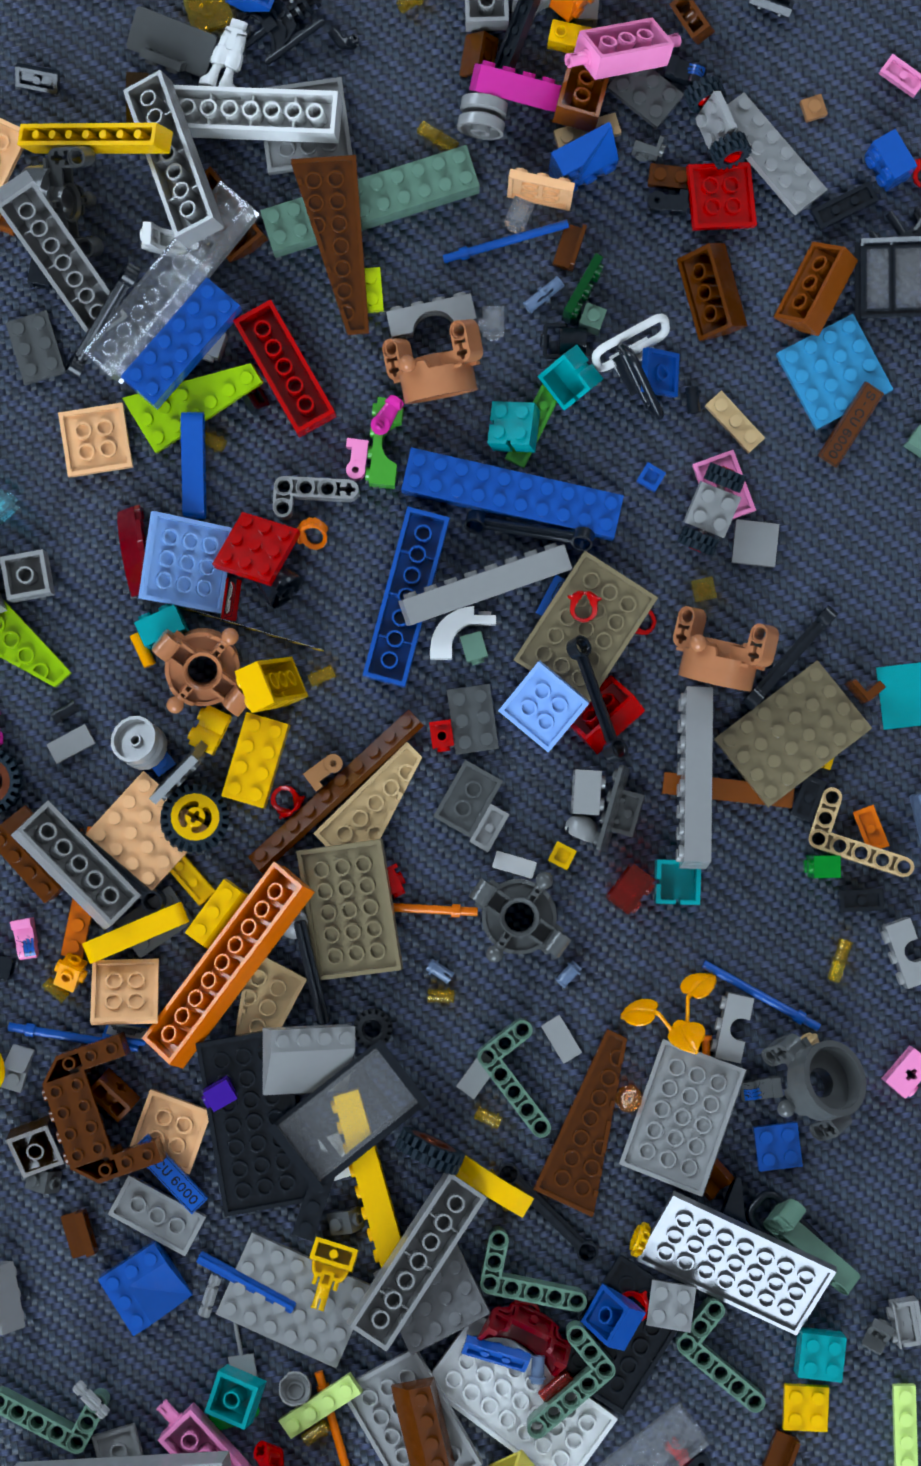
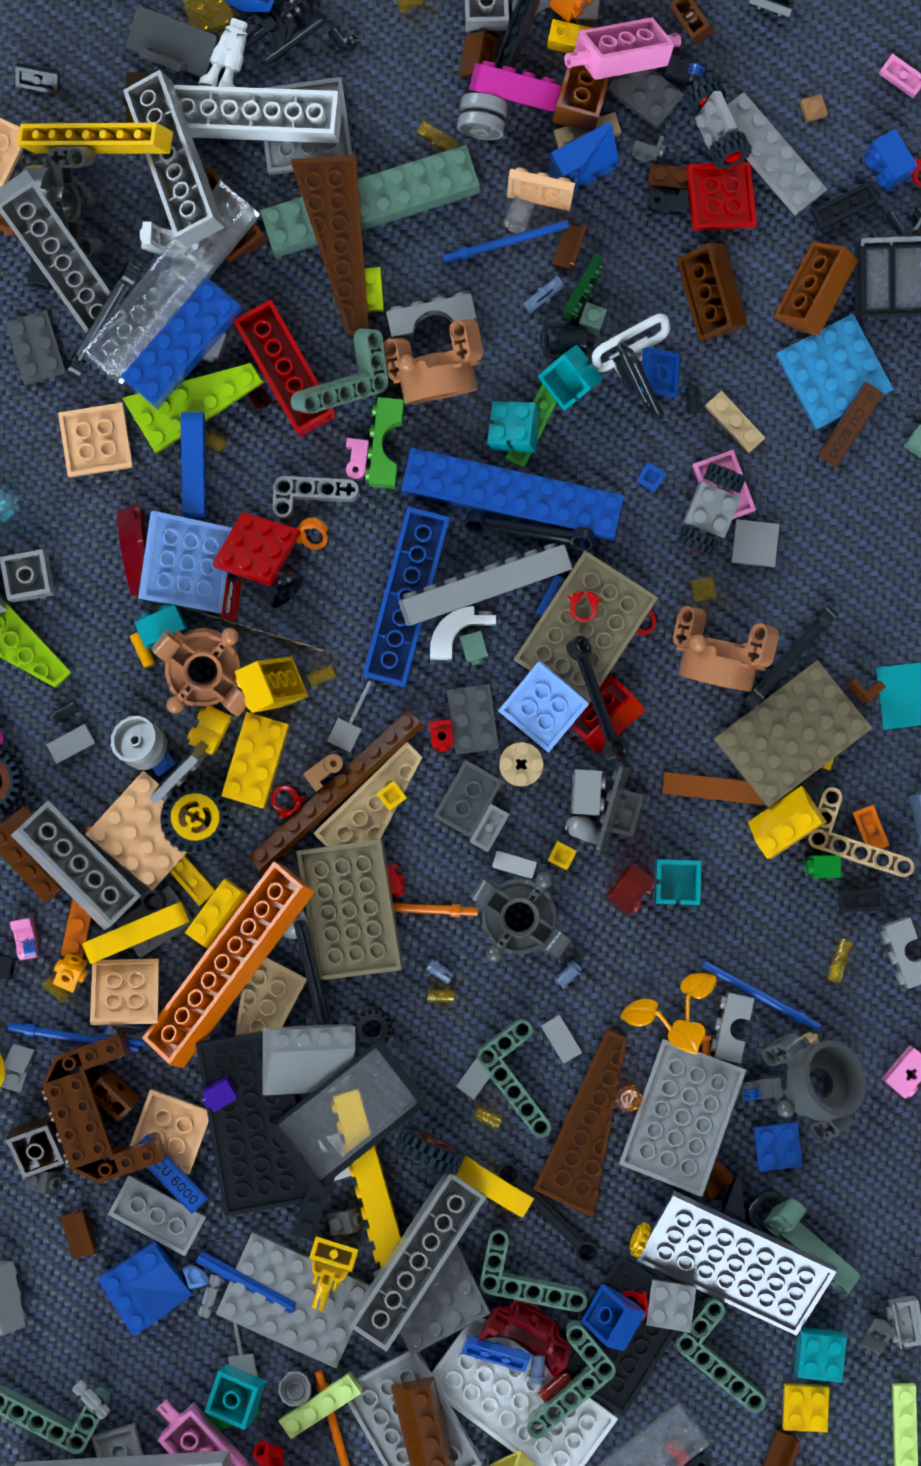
(195, 1276): none -> medium blue tile
(316, 1432): clear yellow pin -> none
(345, 733): none -> light grey piece
(370, 380): none -> sand green beam
(383, 420): dark pink piece -> none
(391, 795): none -> yellow plate
(492, 322): clear brick -> none
(533, 766): none -> tan brick
(696, 778): light grey brick -> none
(786, 823): none -> yellow slope

